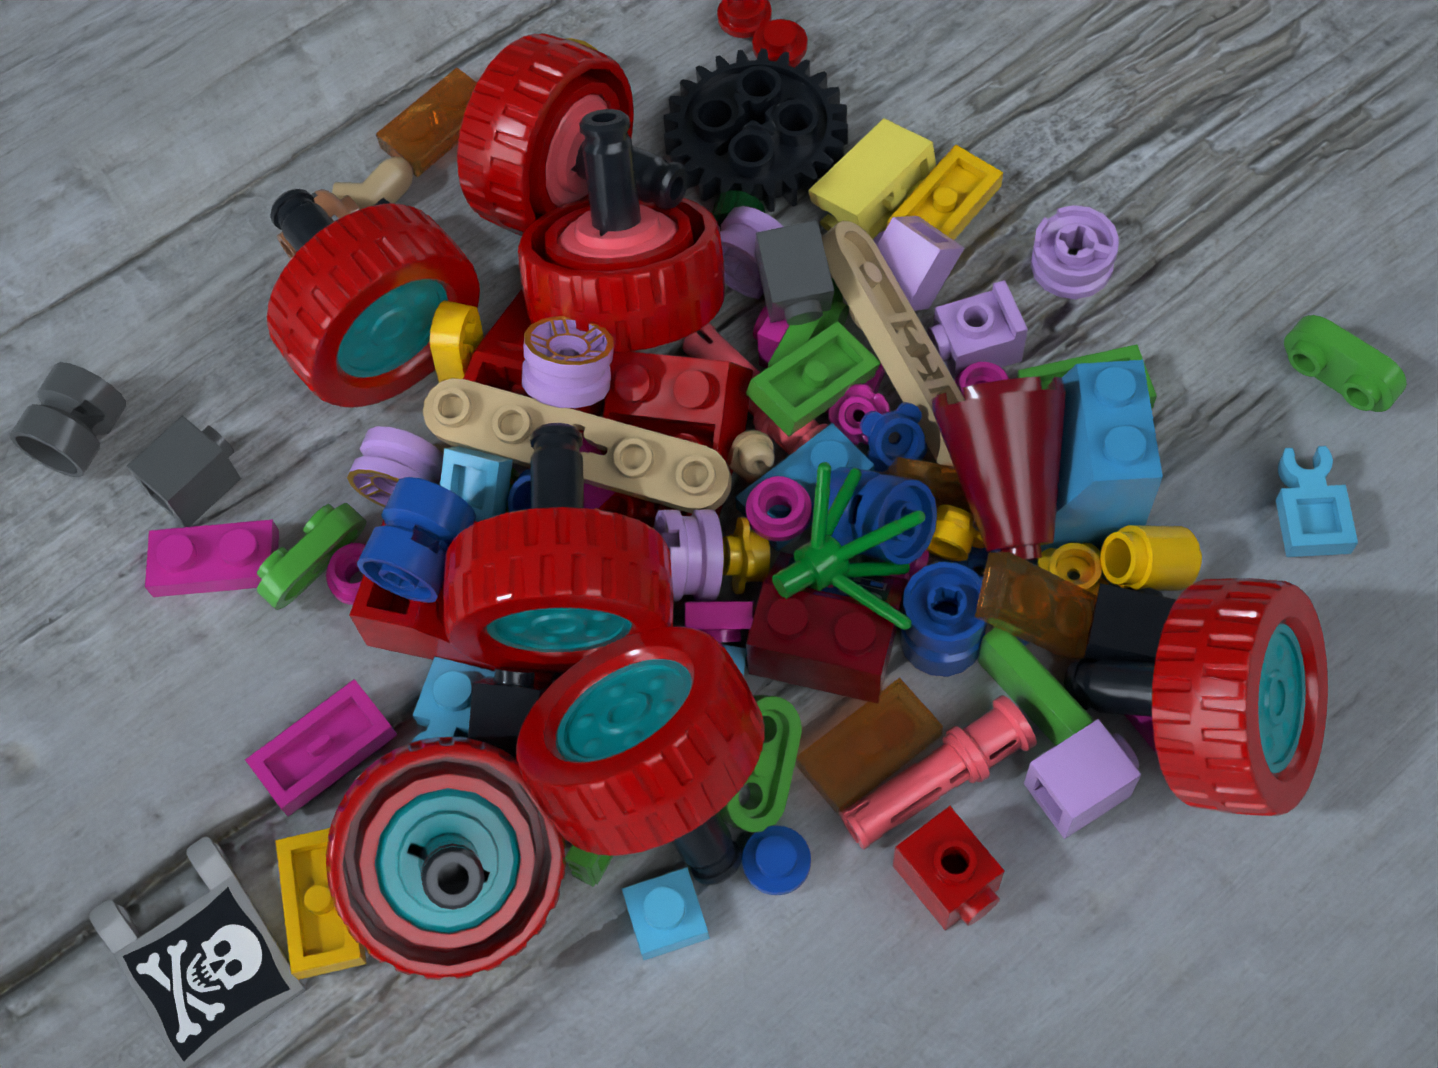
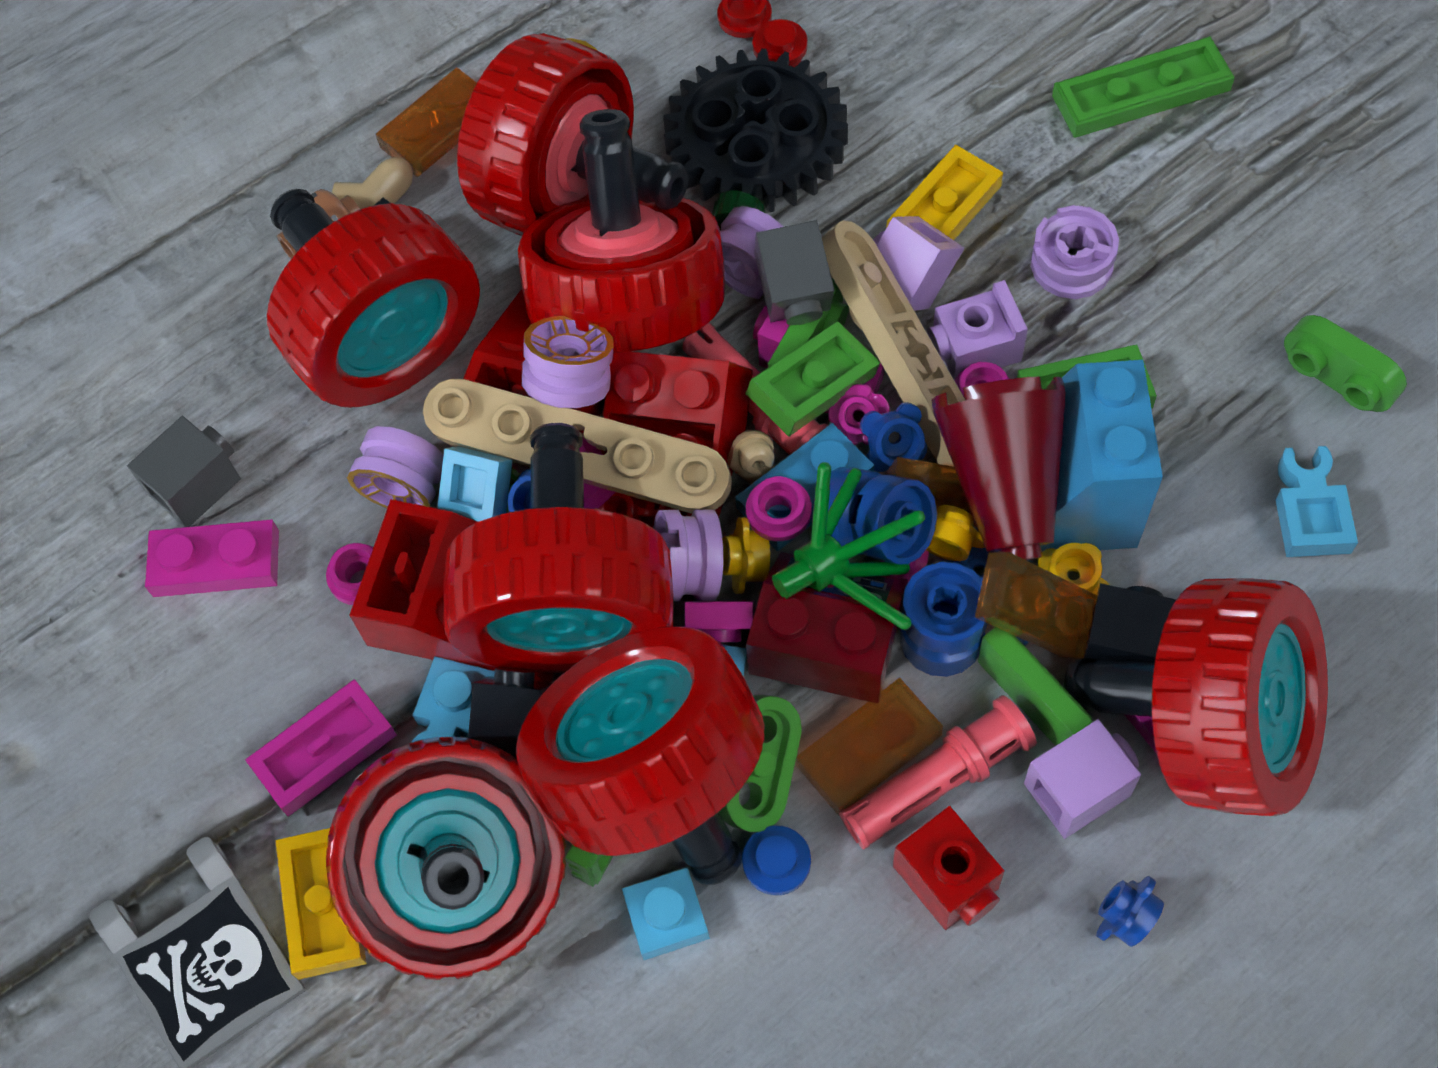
(71, 415): dark grey wheel -> none
(290, 572): bright green plate -> none
(412, 546): blue wheel -> none
(453, 338): yellow beam -> none
(874, 178): light yellow hinge -> none
(1130, 911): none -> blue plate
(1142, 86): none -> bright green tile
(1151, 557): yellow brick -> none

